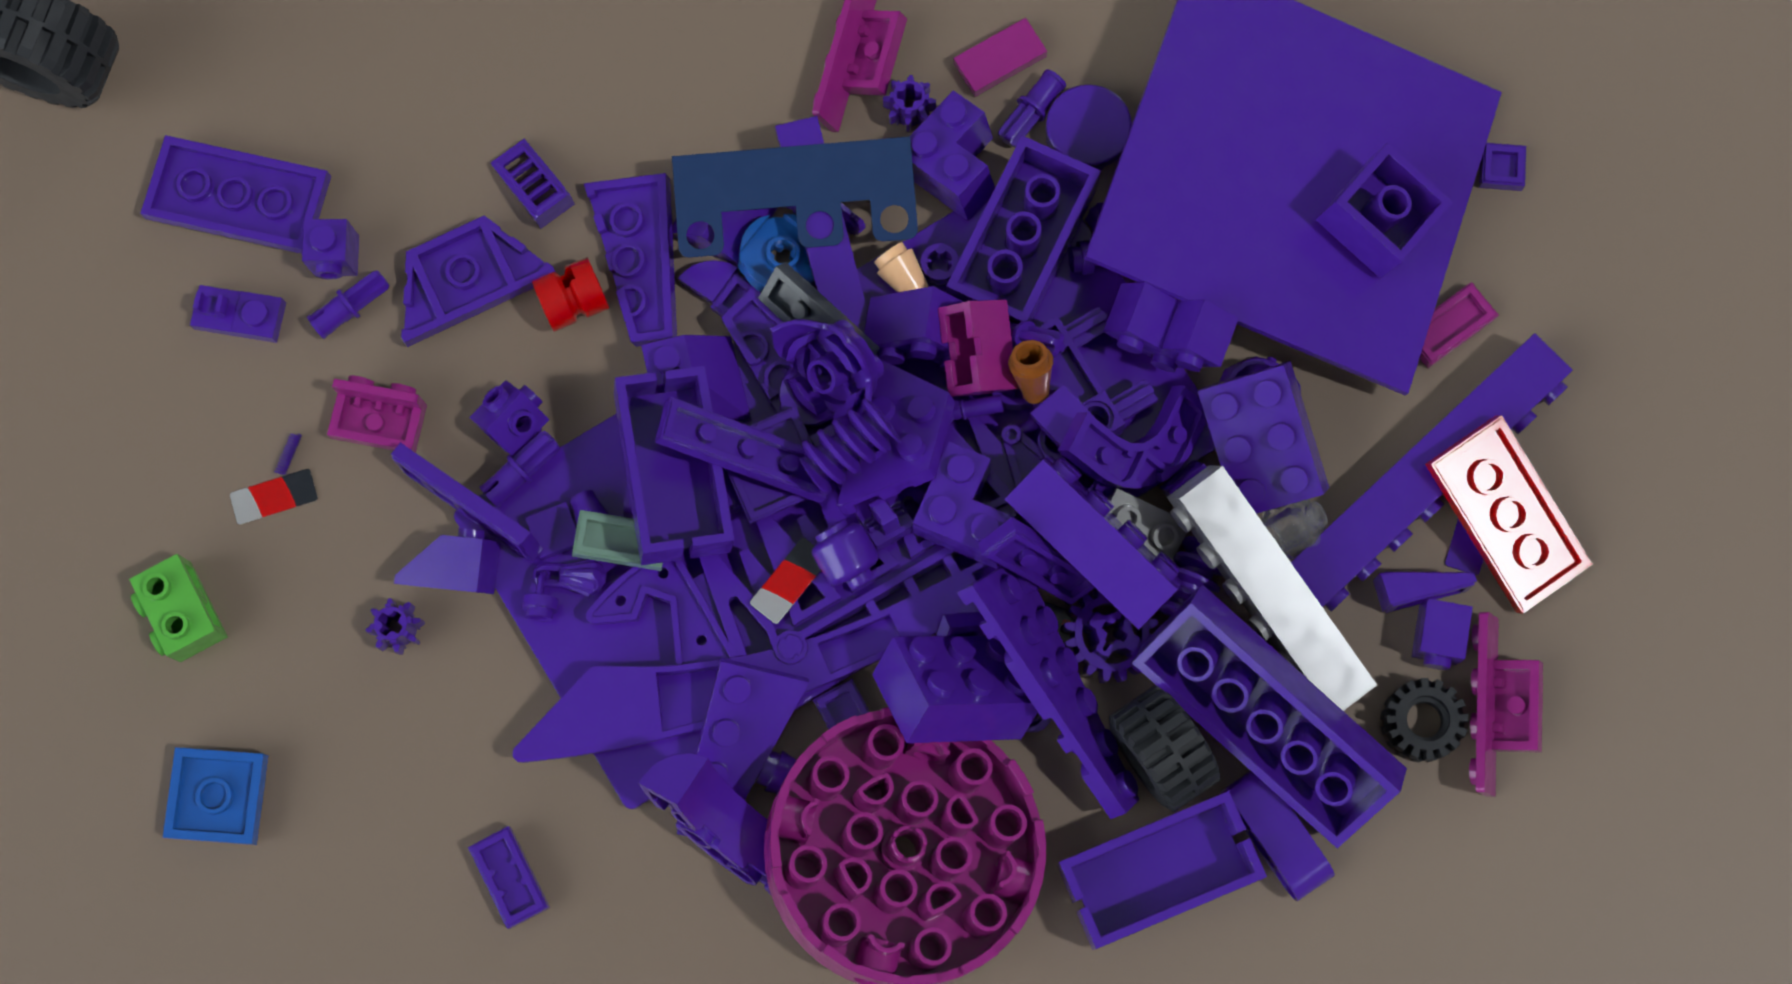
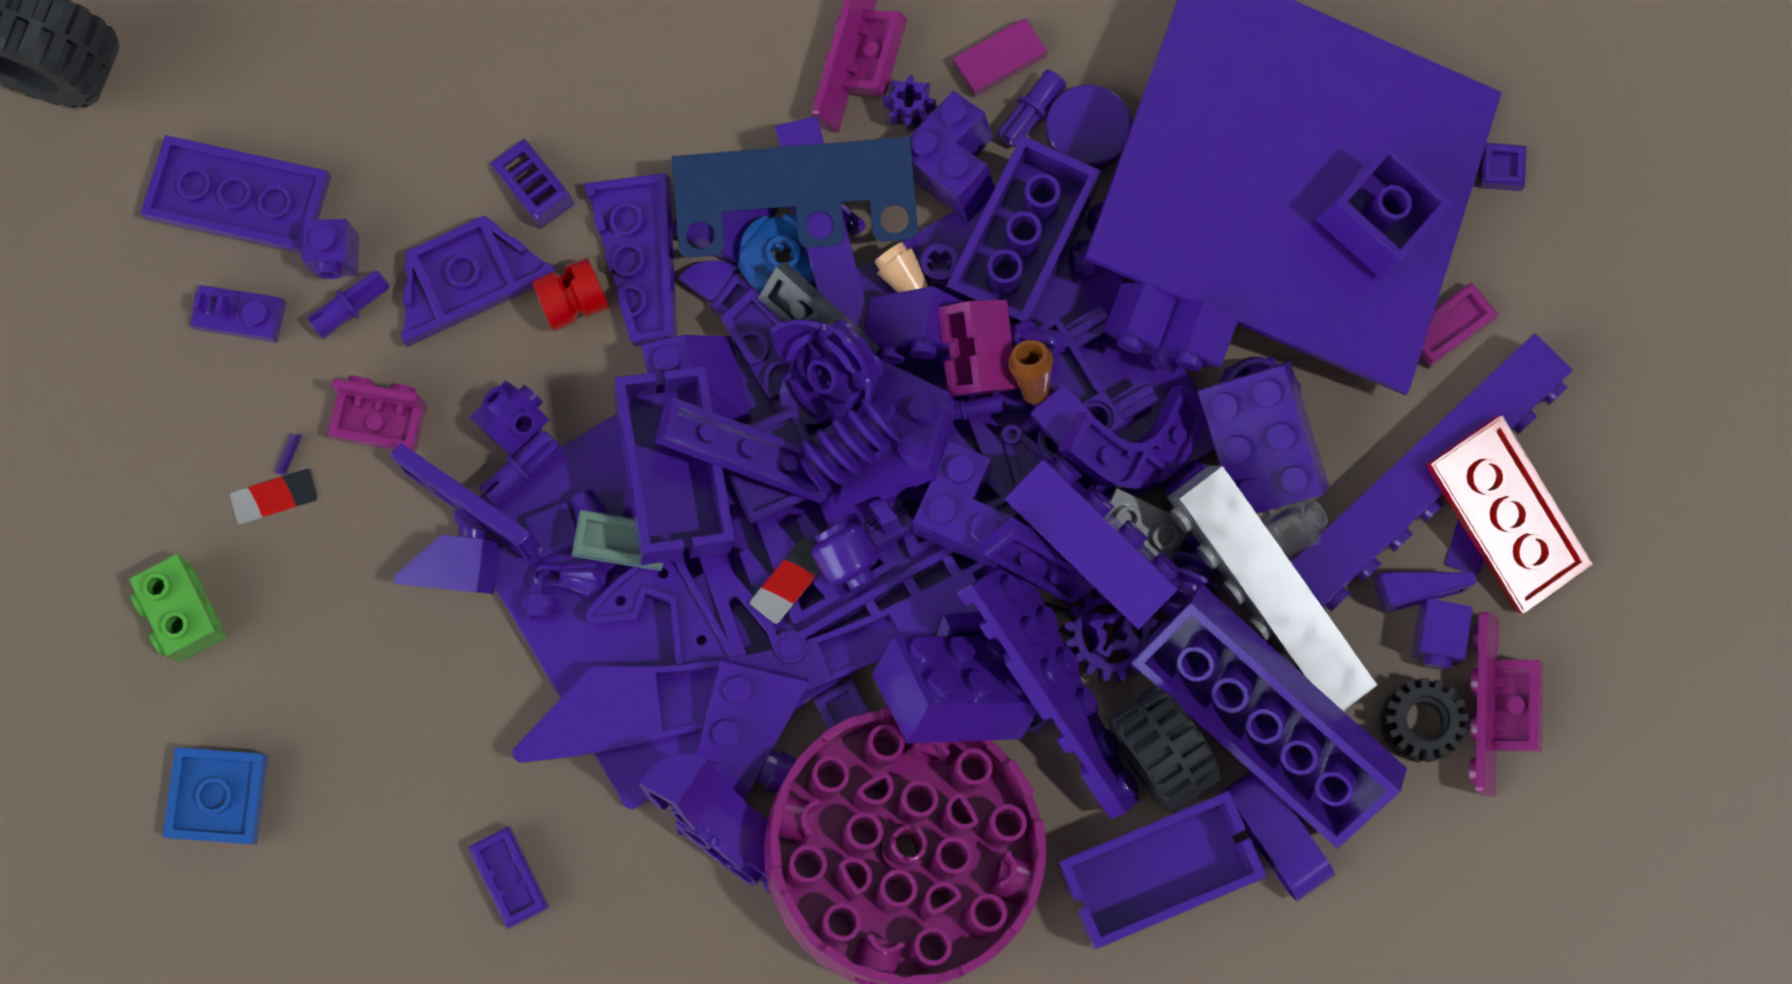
(400, 614): dark purple gear -> none

